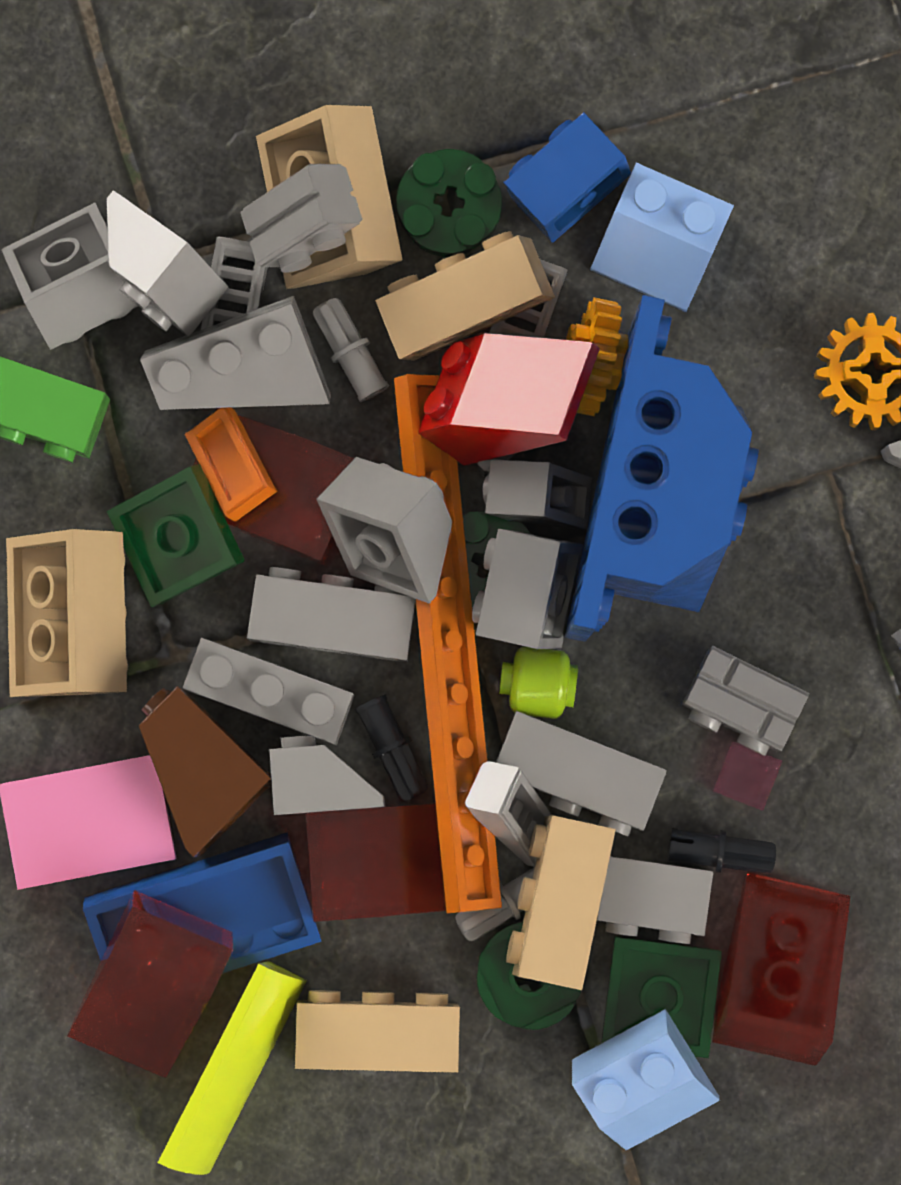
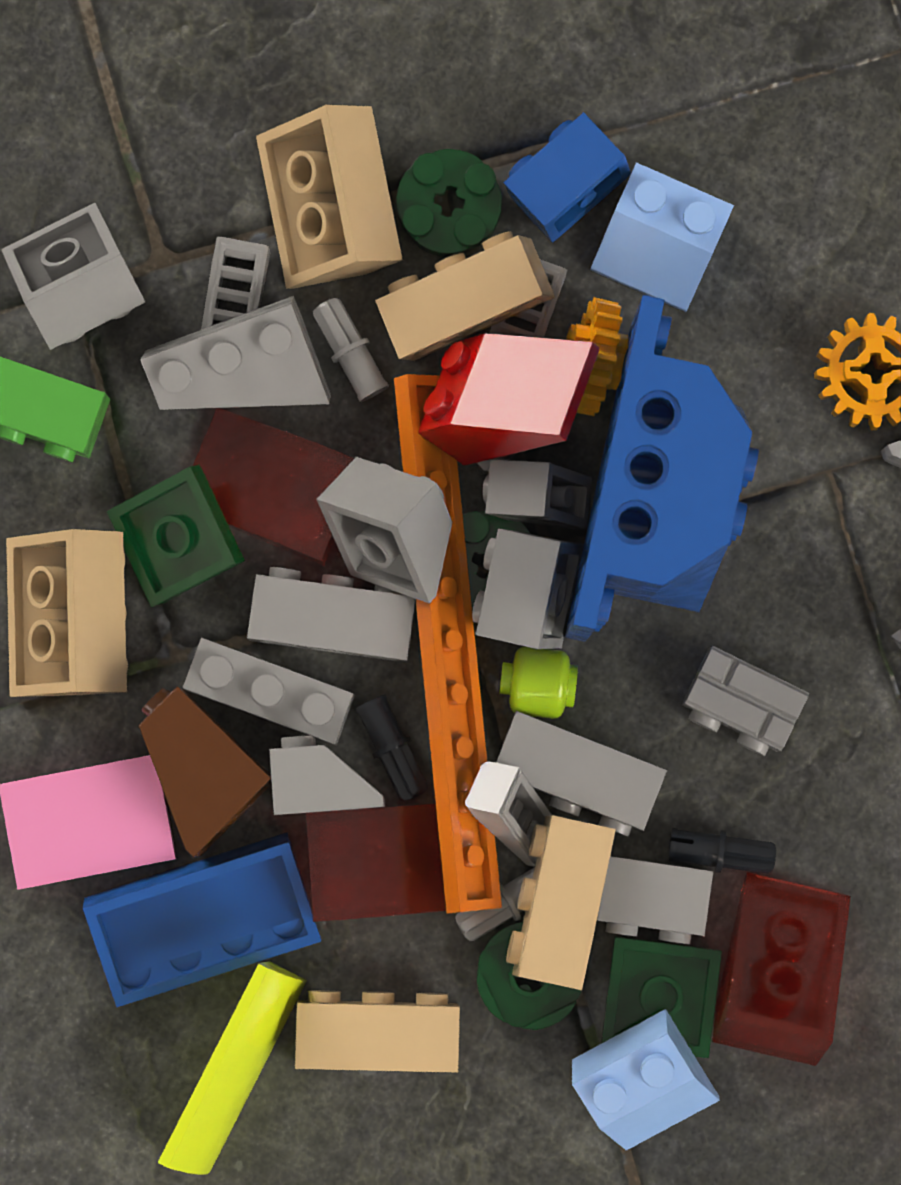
(152, 984): clear red slope -> none
(159, 268): light grey slope -> none
(230, 463): orange tile -> none
(301, 217): light grey brick -> none
(747, 776): clear pink tile -> none

